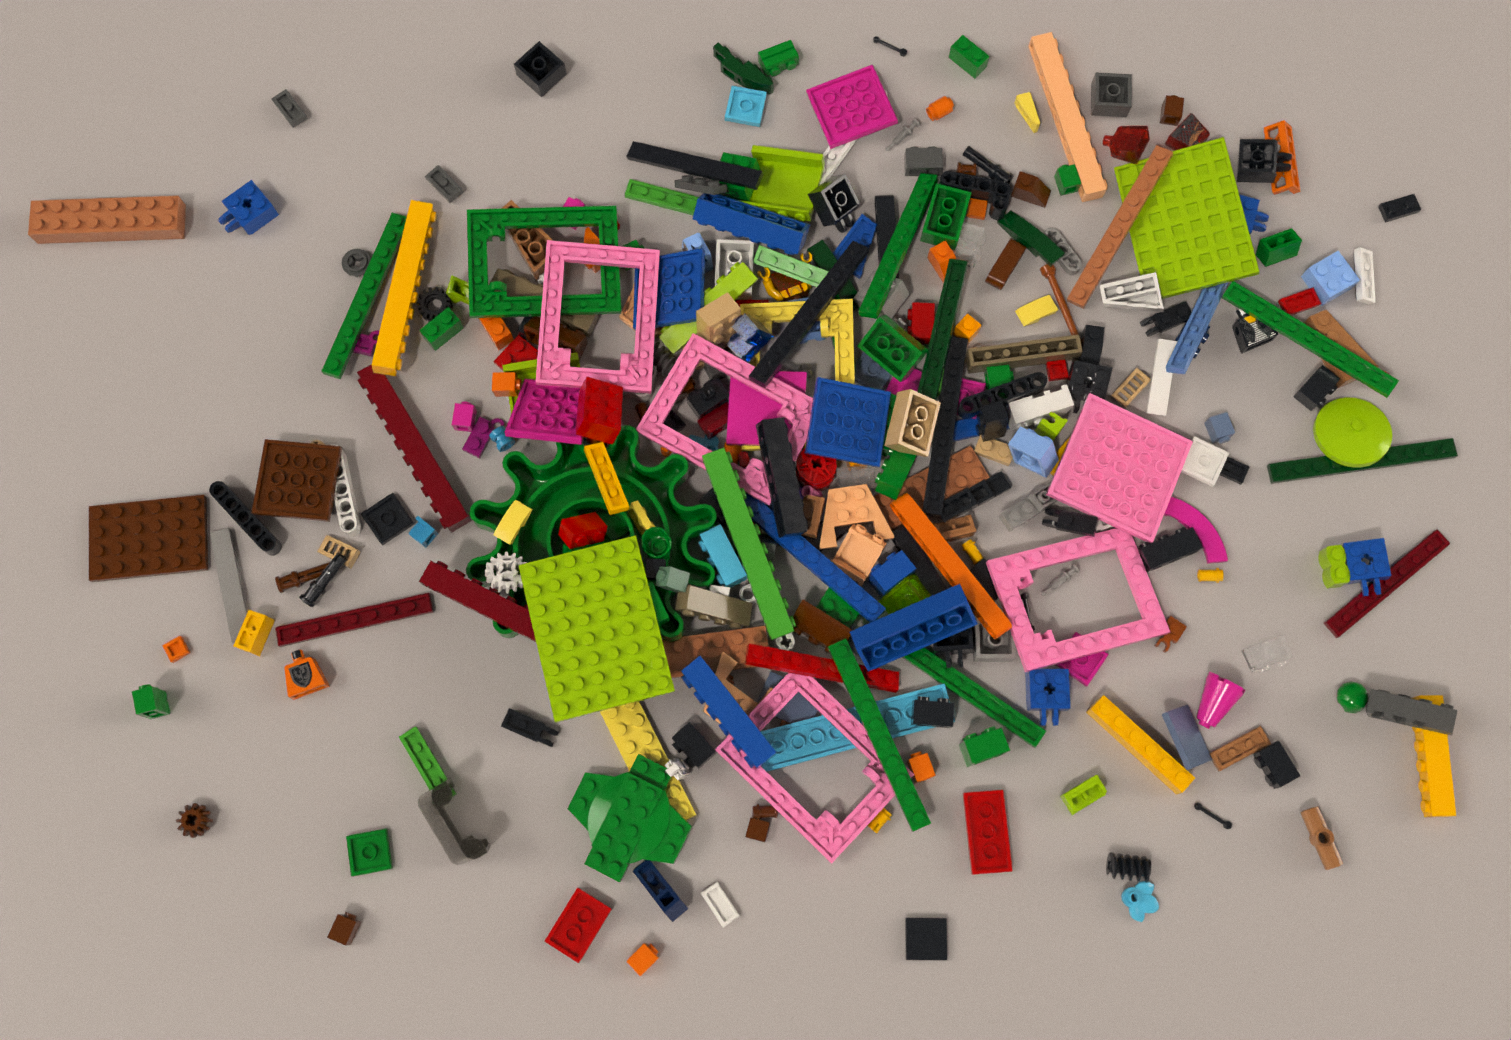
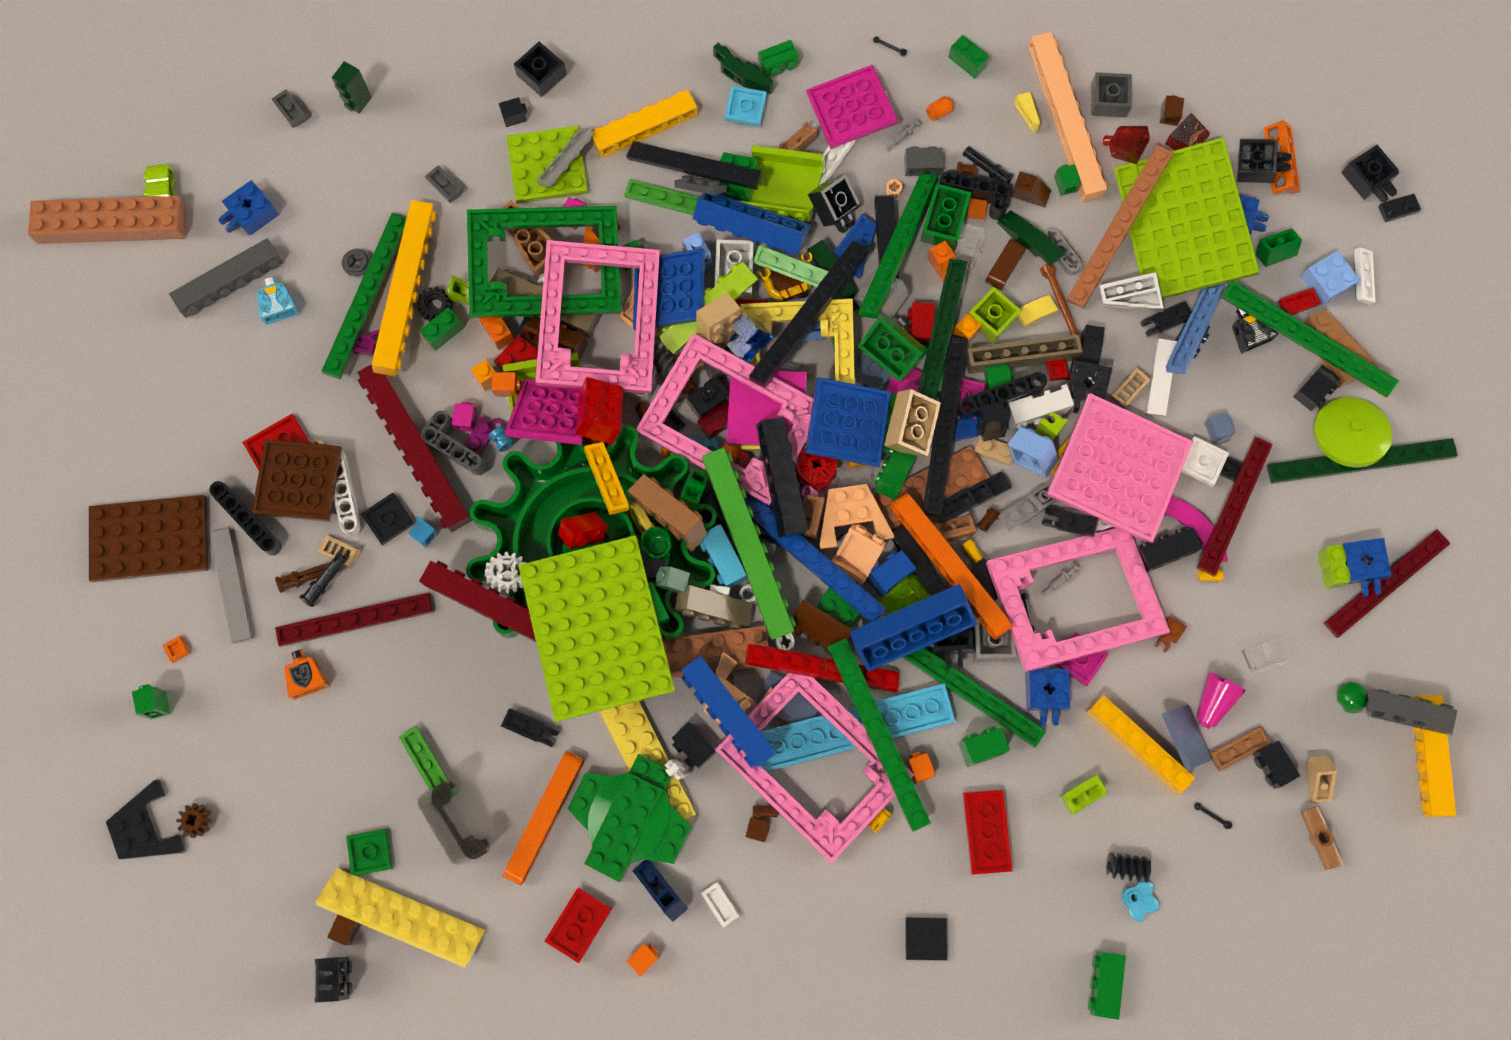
(133, 830): none -> black wing
(159, 180): none -> lime brick
(226, 278): none -> dark grey brick
(254, 633): yellow hinge -> none
(275, 302): none -> medium azure torso
(284, 430): none -> red tile
(332, 979): none -> black hinge
(351, 87): none -> dark green brick
(400, 917): none -> light yellow plate
(454, 449): none -> dark grey beam
(483, 374): none -> light orange brick
(512, 522): light yellow slope -> none
(513, 111): none -> black brick
(530, 157): none -> lime plate
(543, 818): none -> orange beam
(568, 153): none -> light grey plate
(644, 123): none -> yellow brick
(669, 511): none -> medium nougat wedge
(694, 486): none -> green slope
(800, 139): none -> medium nougat hinge
(894, 182): none -> light nougat bush
(932, 713): black brick -> none
(990, 517): none -> reddish brown pin
(994, 314): none -> lime brick
(1107, 985): none -> green brick
(1234, 506): none -> dark red tile
(1321, 778): none -> tan slope
(1372, 174): none -> black hinge

